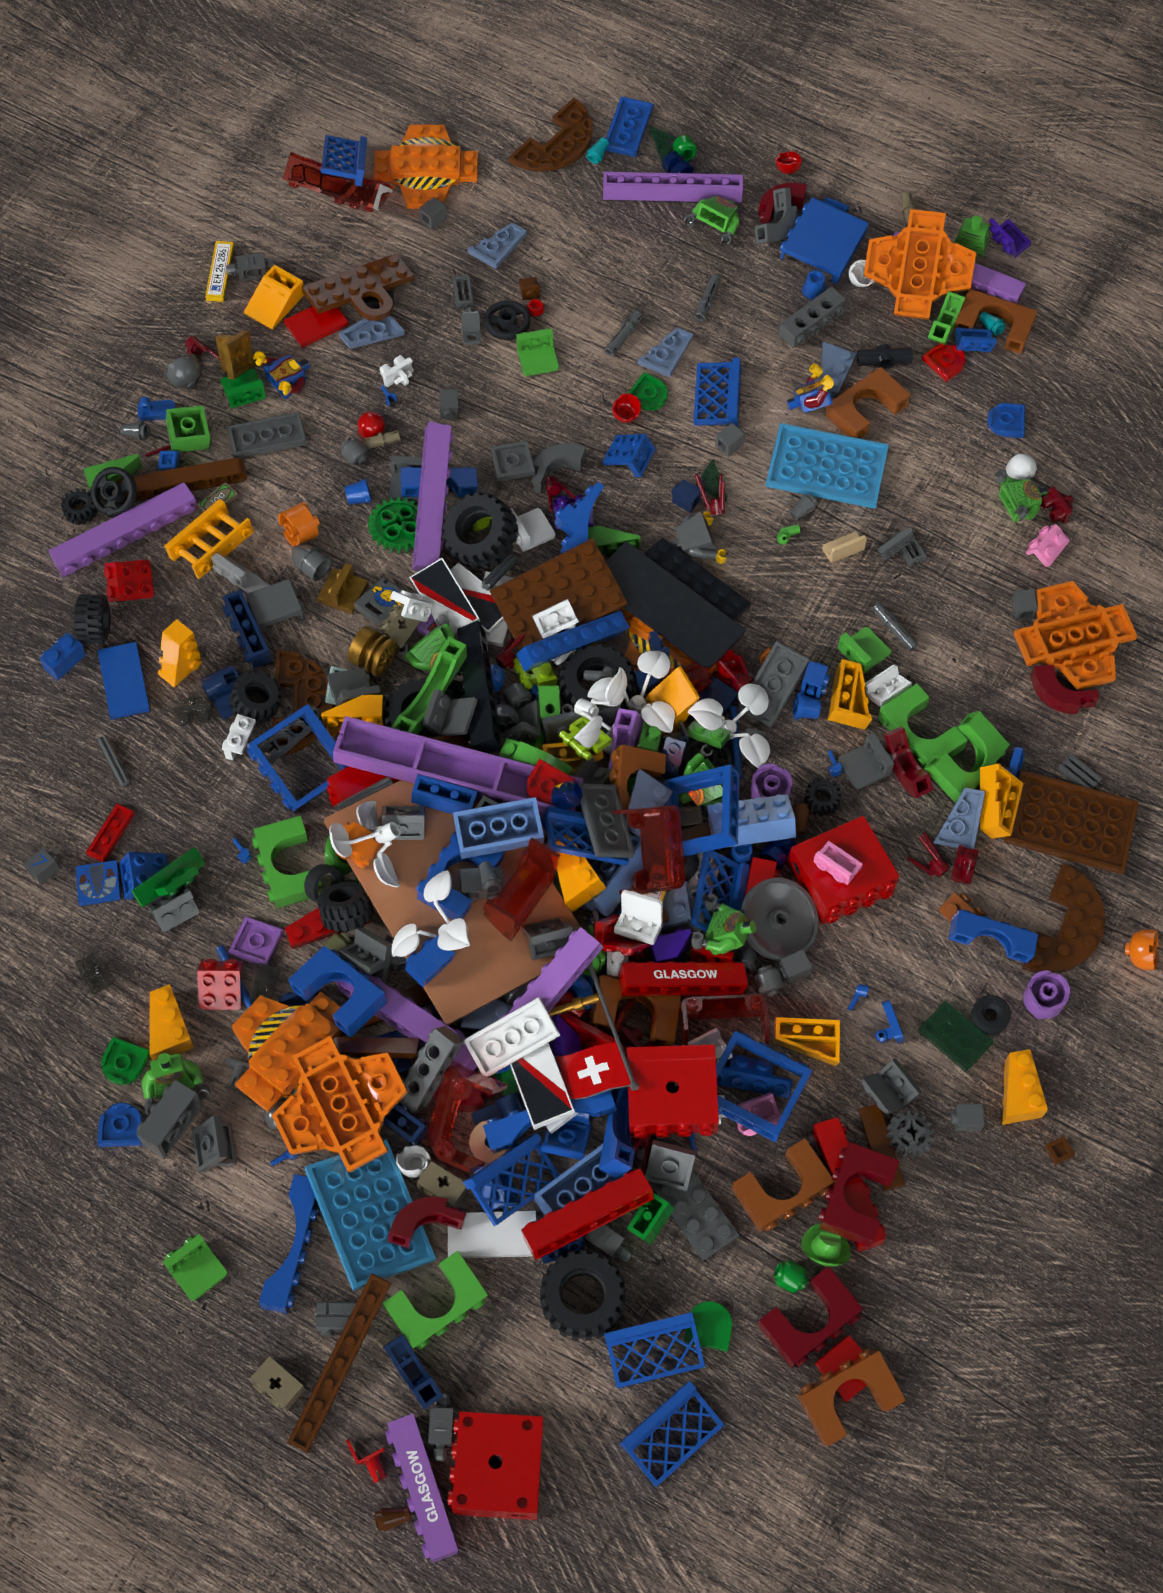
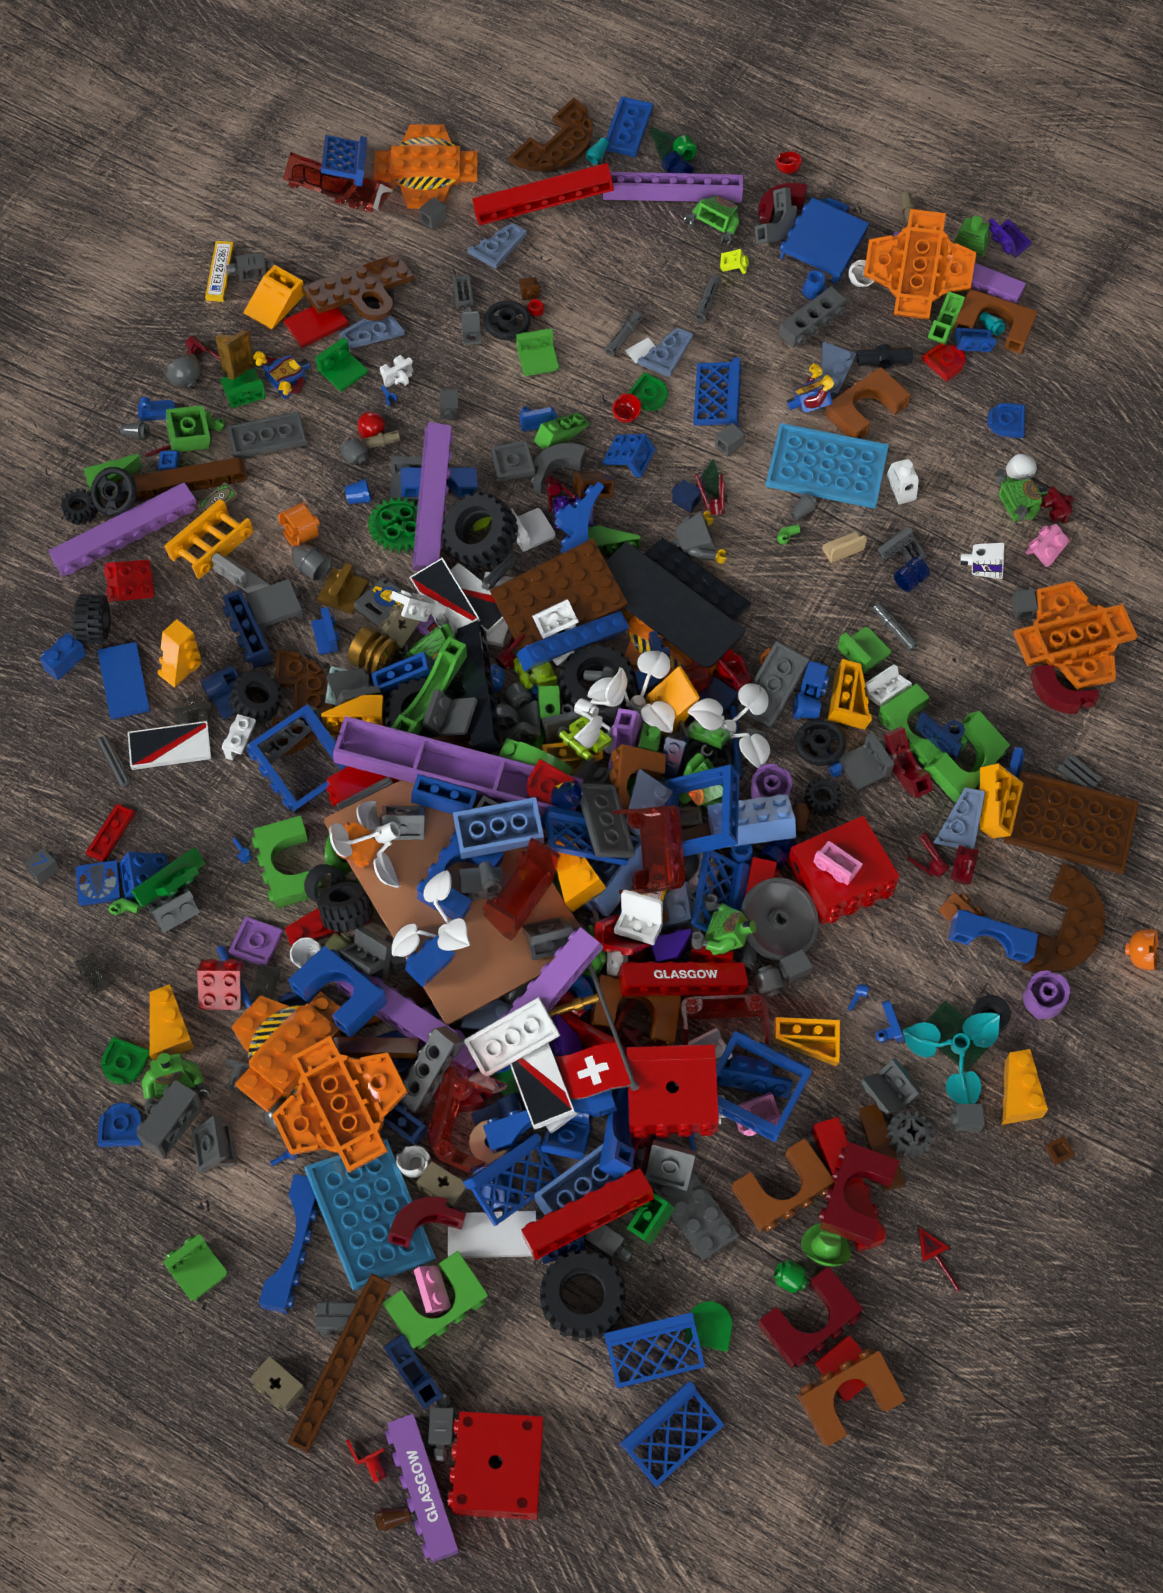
(123, 905): none -> bright green arm
(169, 745): none -> tile
(214, 424): none -> bright green arm
(303, 951): none -> white hair
(324, 633): none -> blue bracket
(339, 365): none -> green bracket
(411, 668): none -> blue brick
(432, 1289): none -> bright pink bracket
(532, 419): none -> blue piece
(543, 194): none -> red brick
(560, 430): none -> bright green slope
(584, 479): none -> reddish brown torso
(640, 349): none -> white sticker
(734, 260): none -> neon yellow bracket
(820, 735): none -> black wheel
(902, 476): none -> white torso
(912, 574): none -> clear blue wheel
(931, 1248): none -> piece
(944, 738): none -> dark blue piece
(980, 1028): none -> teal plant
(986, 560): none -> white torso

